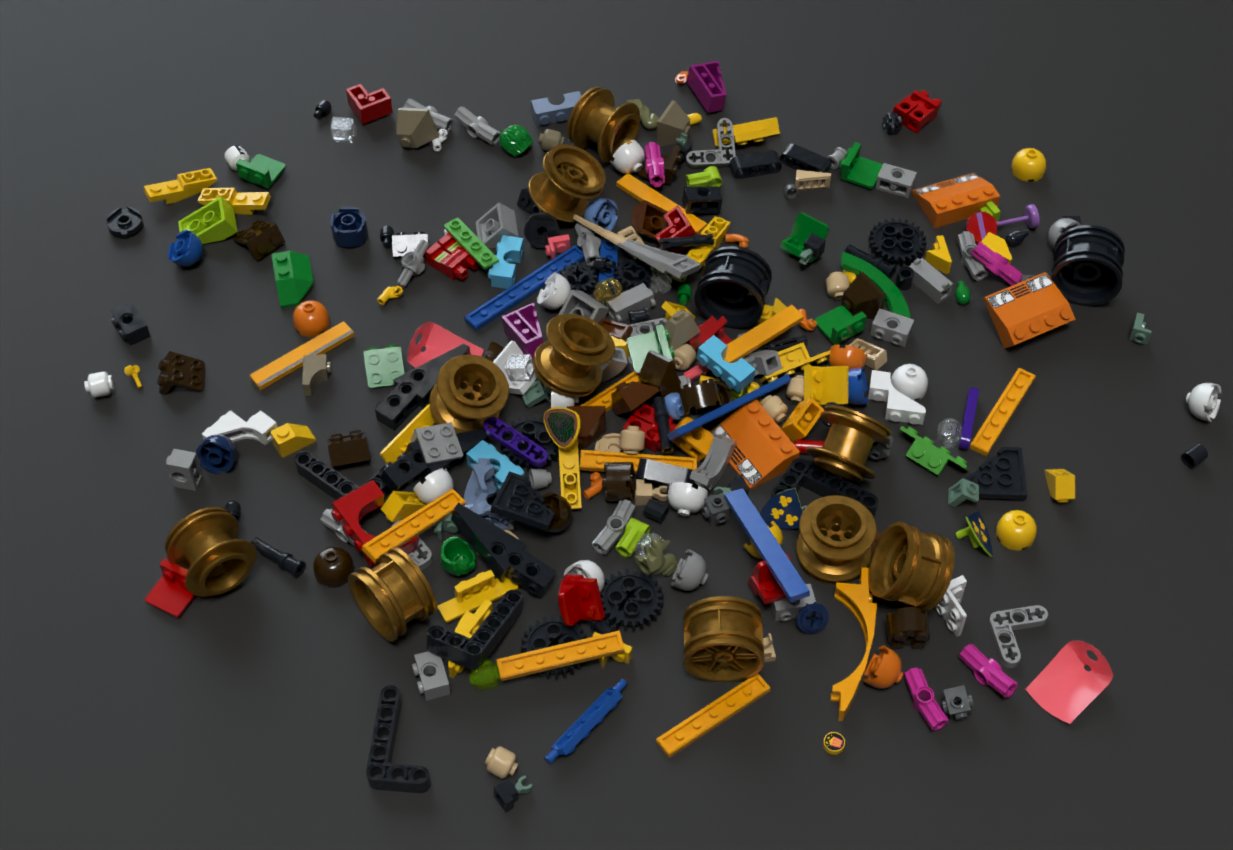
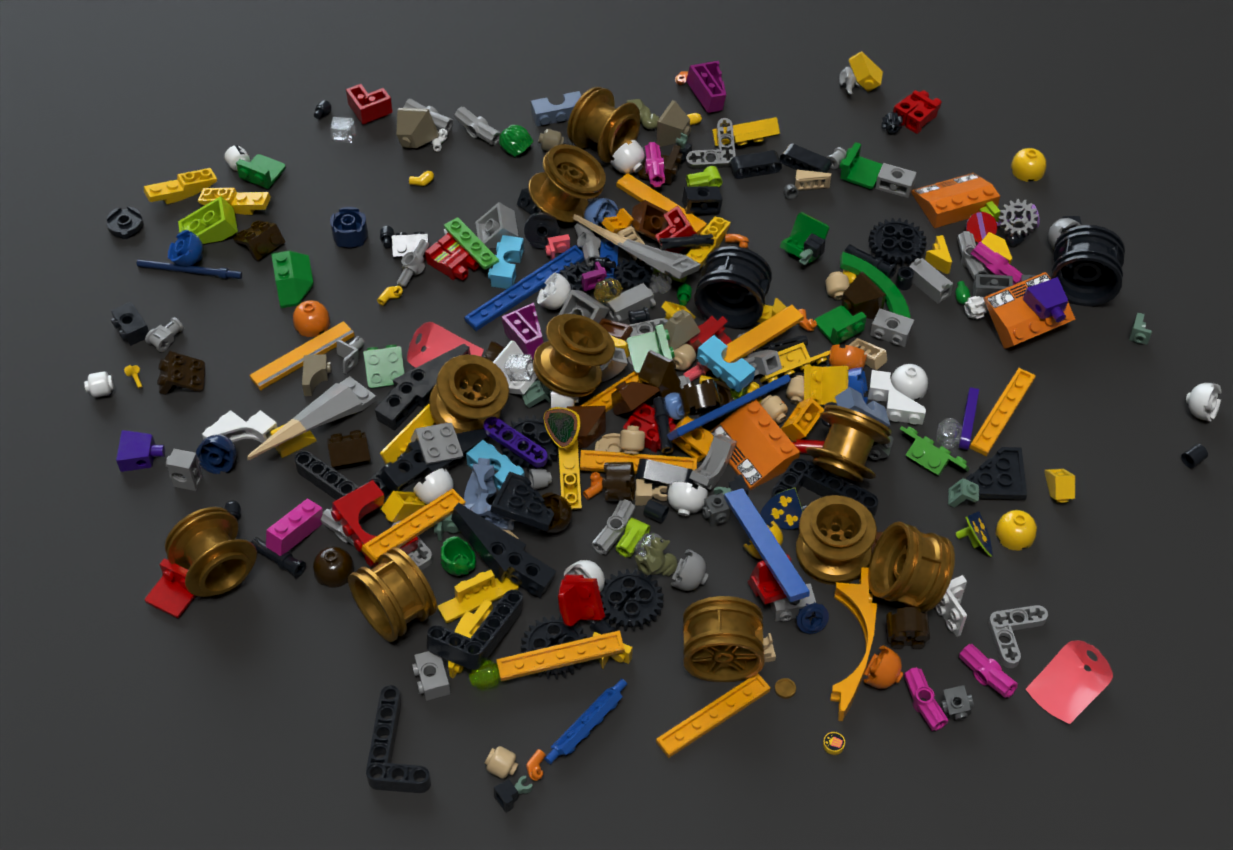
(137, 451): none -> dark purple torso
(164, 335): none -> light grey connector
(223, 273): none -> dark blue bar
(294, 527): none -> dark pink brick
(335, 403): none -> light grey plate
(349, 352): none -> light grey bracket
(422, 180): none -> yellow arm
(533, 765): none -> orange arm
(591, 278): none -> magenta bracket
(618, 222): none -> light orange bracket
(785, 688): none -> pearl gold piece
(848, 77): none -> light grey piece
(853, 400): none -> sand blue arch
(866, 71): none -> yellow slope
(975, 307): none -> white gear
(988, 284): none -> dark grey brick
(1018, 210): none -> light grey gear
(1047, 299): none -> dark purple torso

